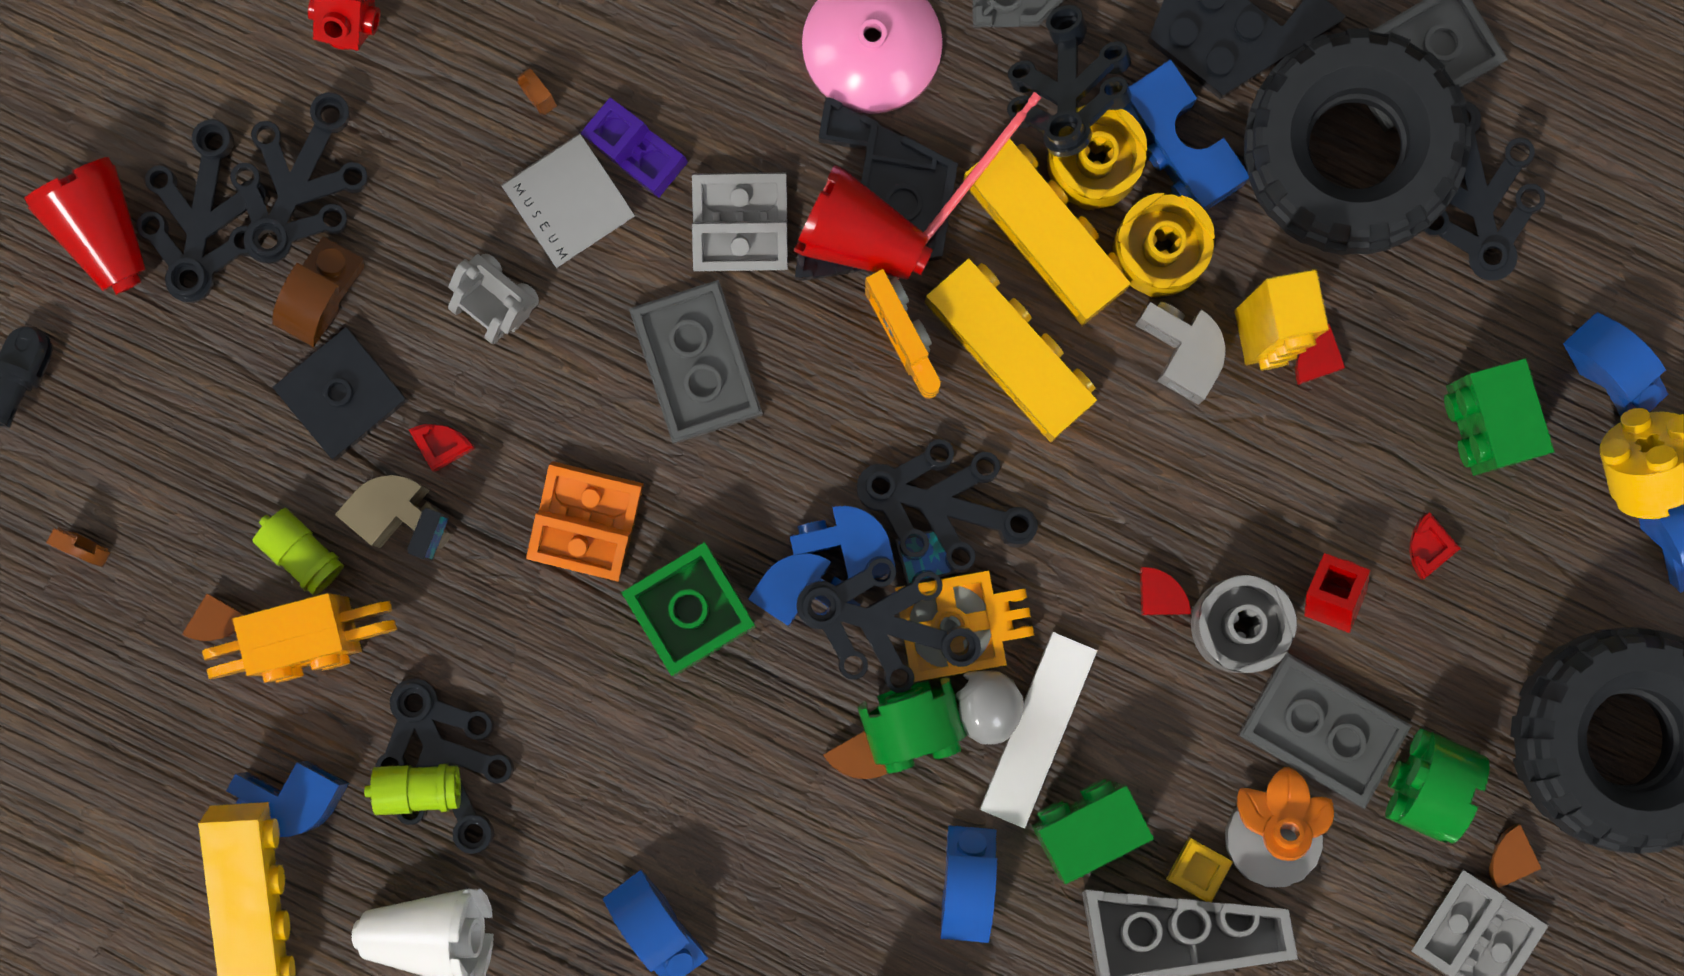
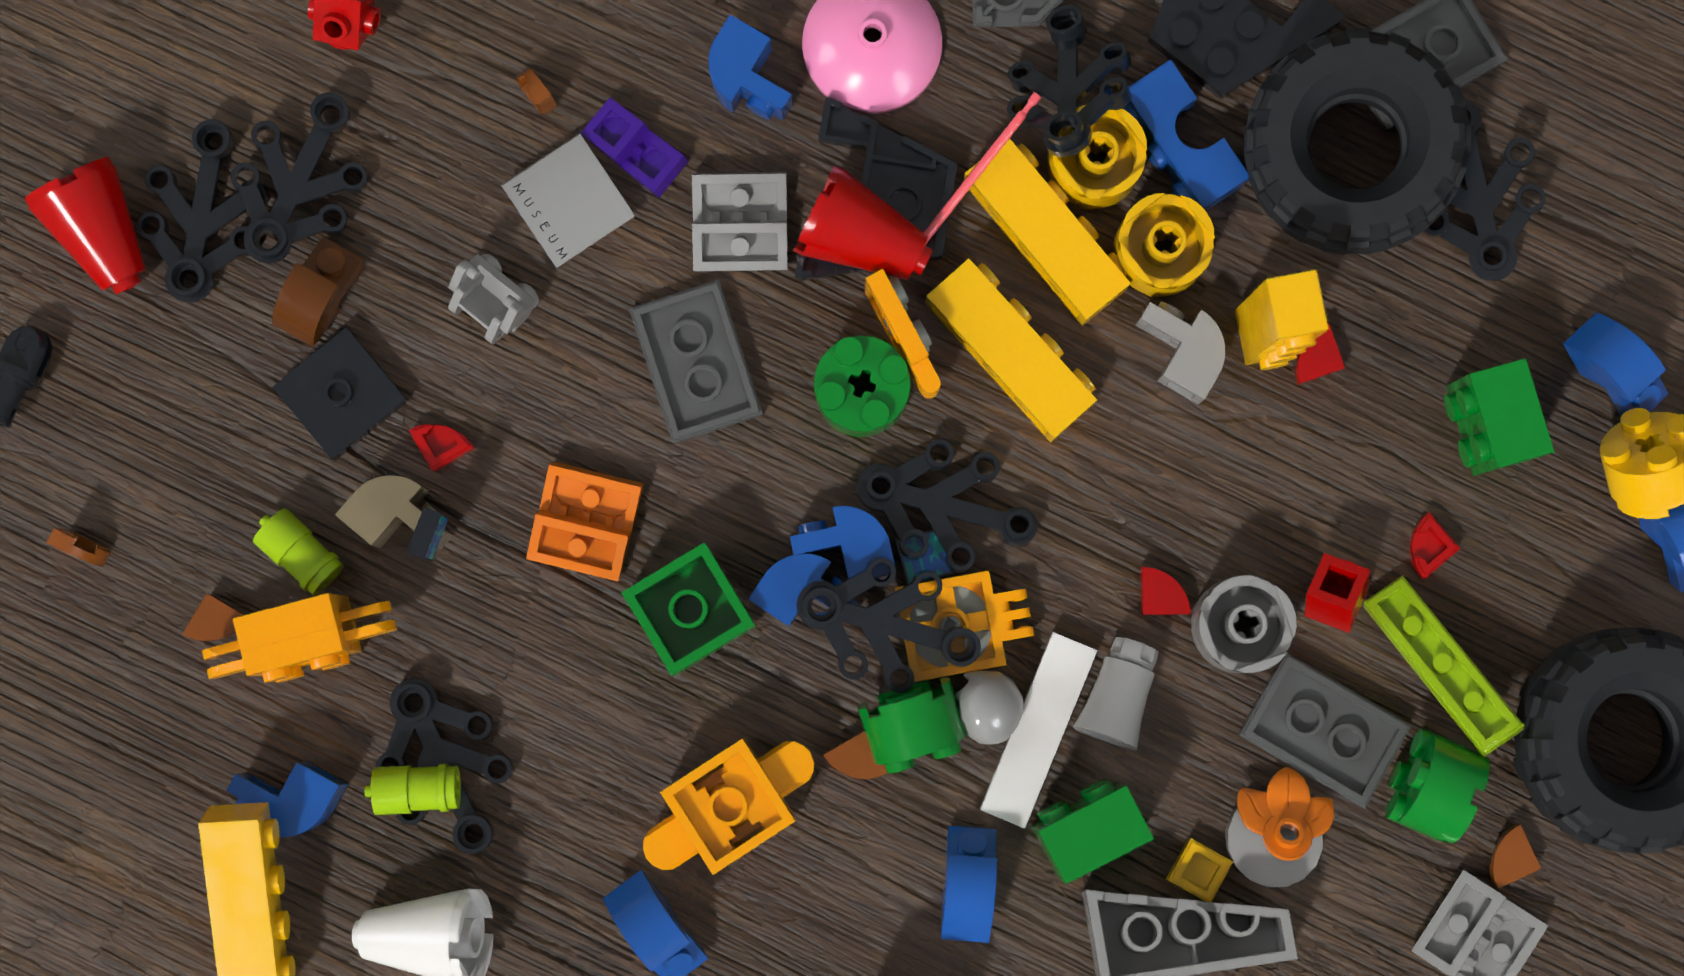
(728, 805): none -> light orange brick
(734, 69): none -> blue brick
(850, 361): none -> green brick
(1119, 694): none -> light grey plant
(1443, 666): none -> lime tile

